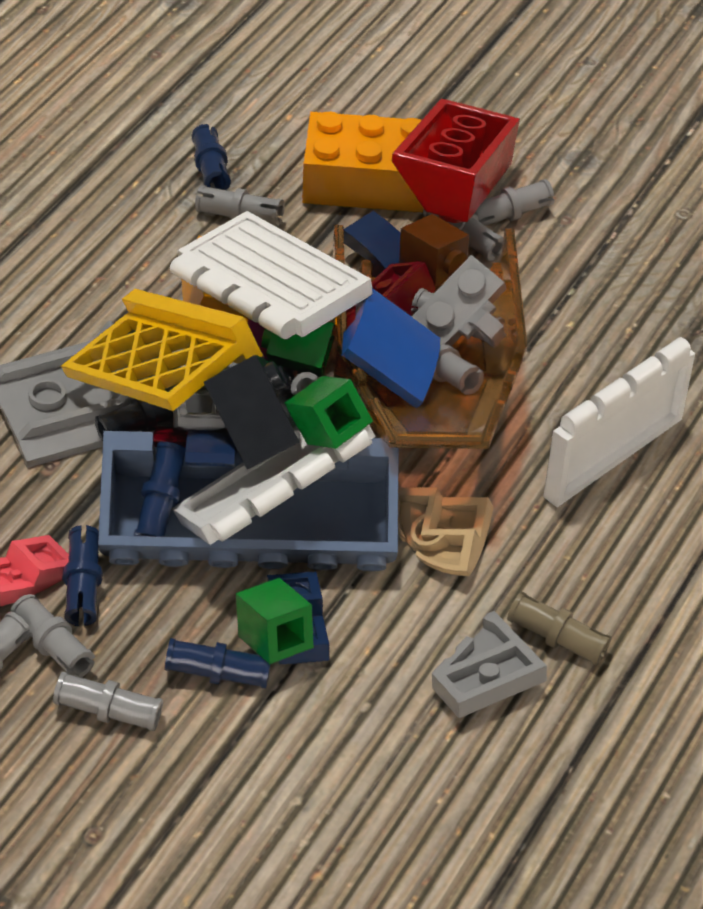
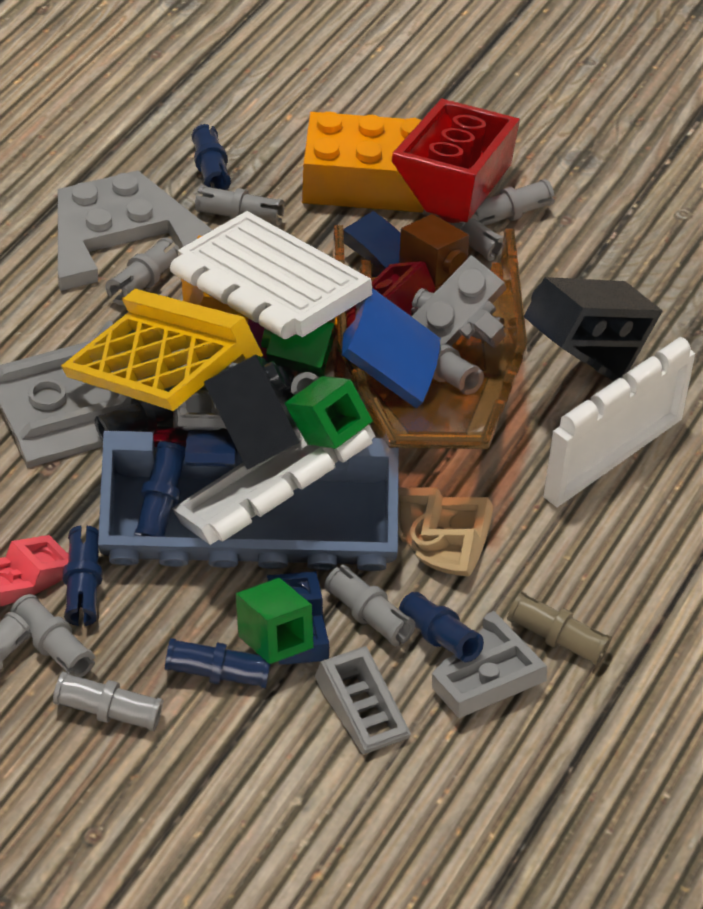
(113, 214): none -> light grey wing
(142, 270): none -> light grey pin
(361, 664): none -> light grey slope
(370, 605): none -> light grey pin
(442, 627): none -> dark blue pin
(594, 320): none -> black wedge

